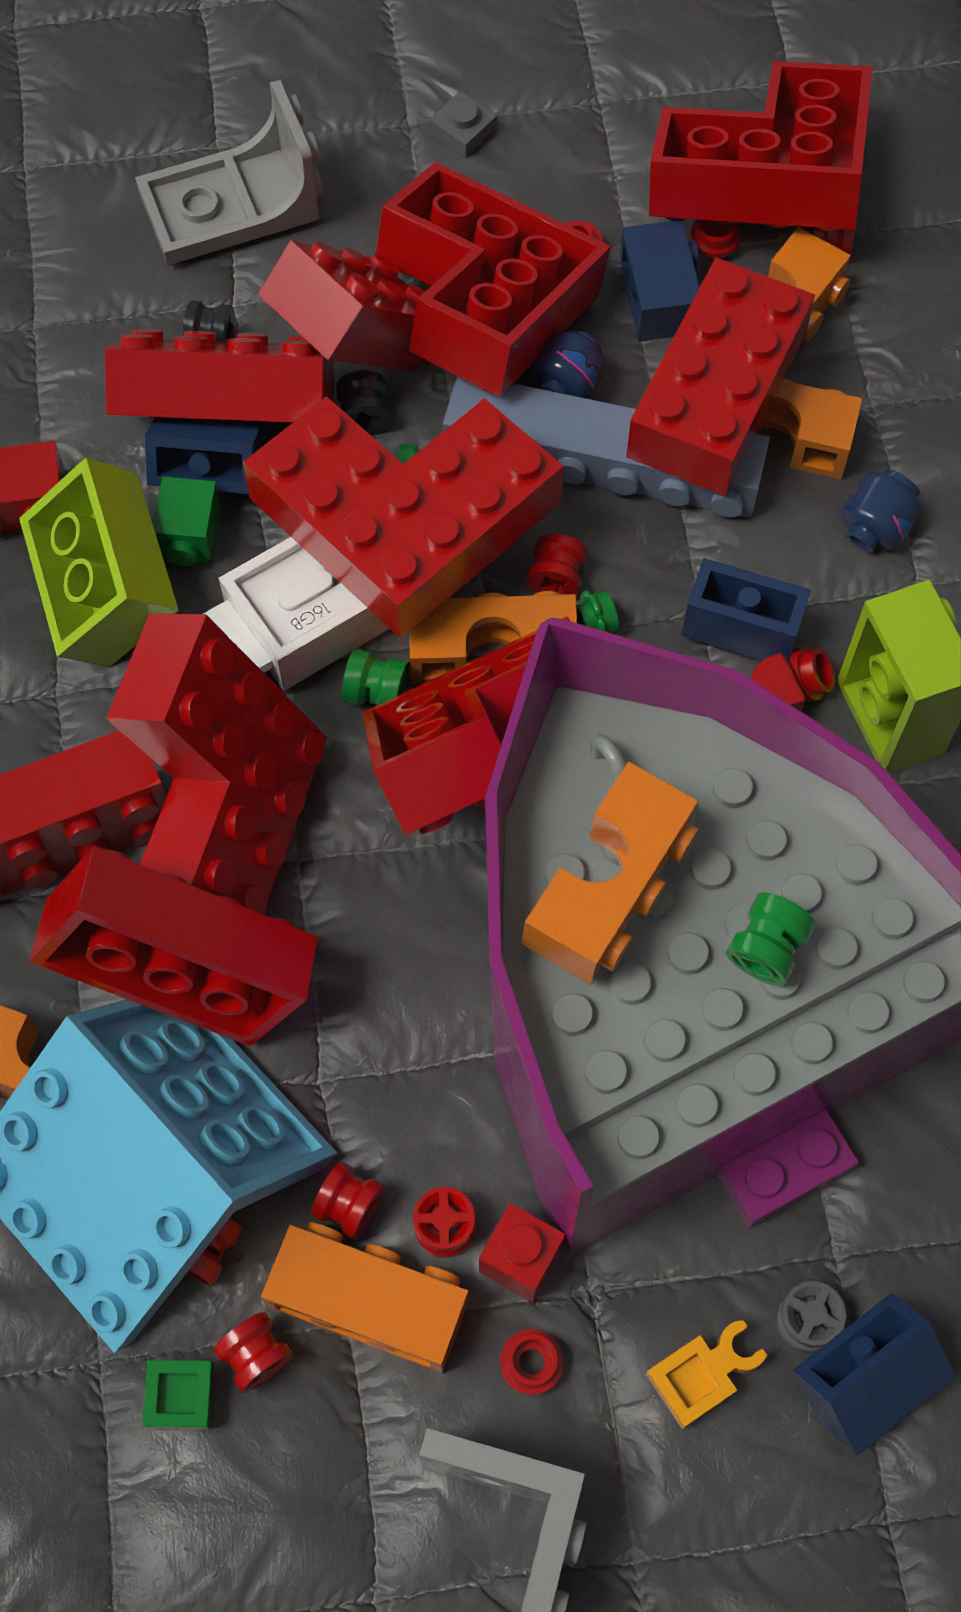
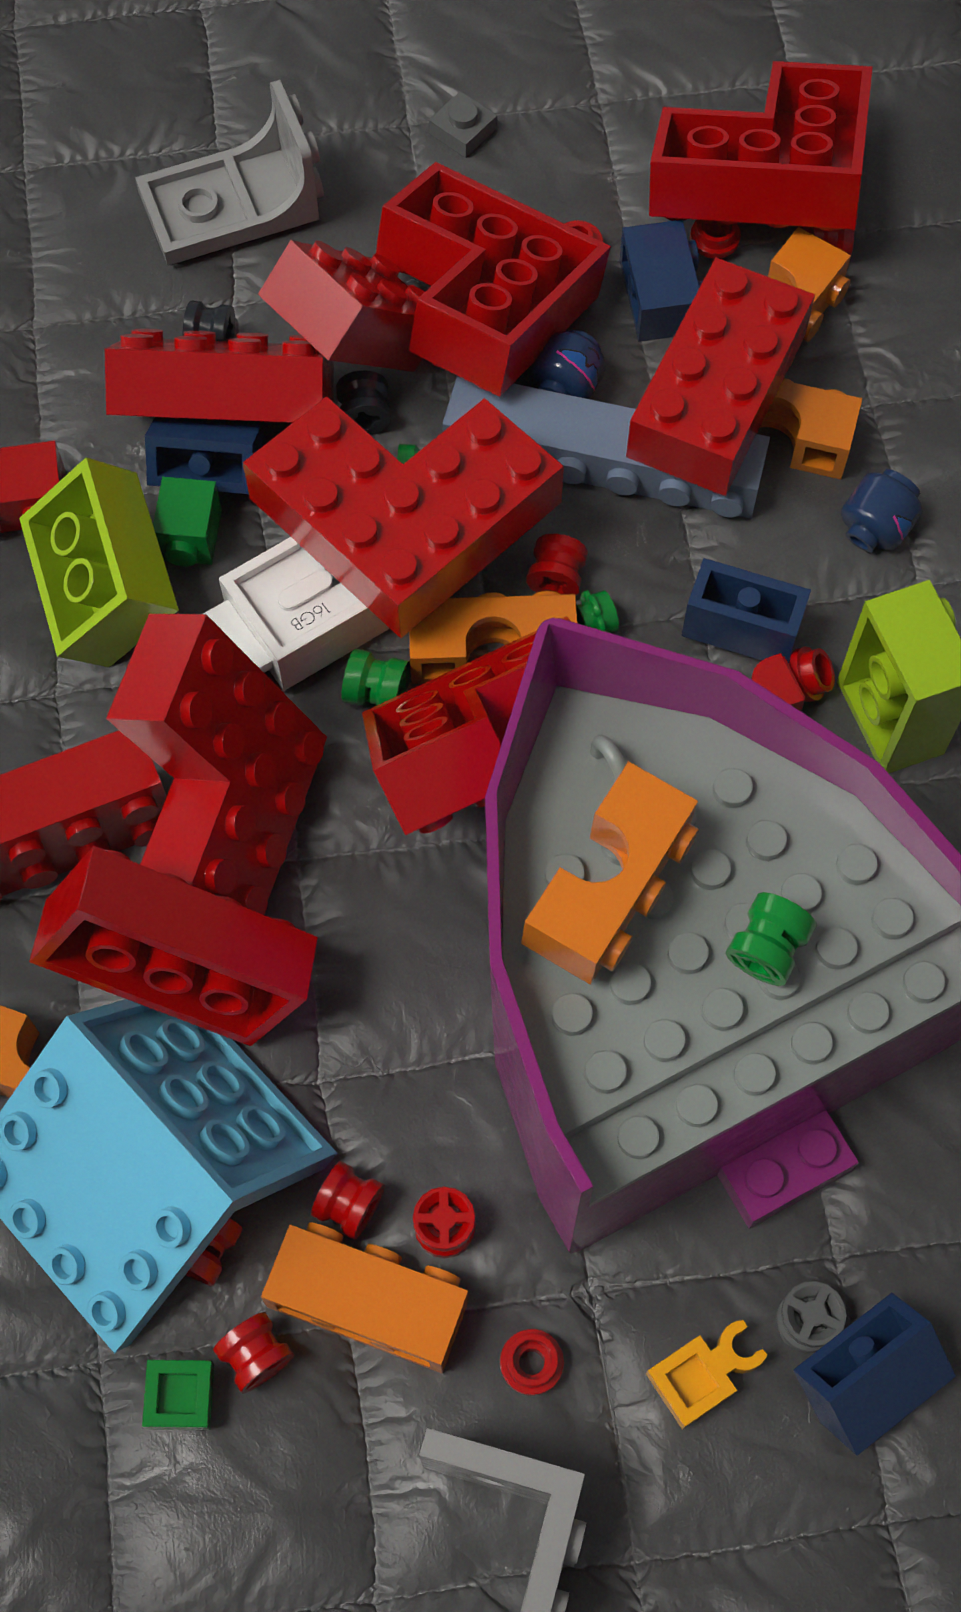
(521, 1252): red brick -> none

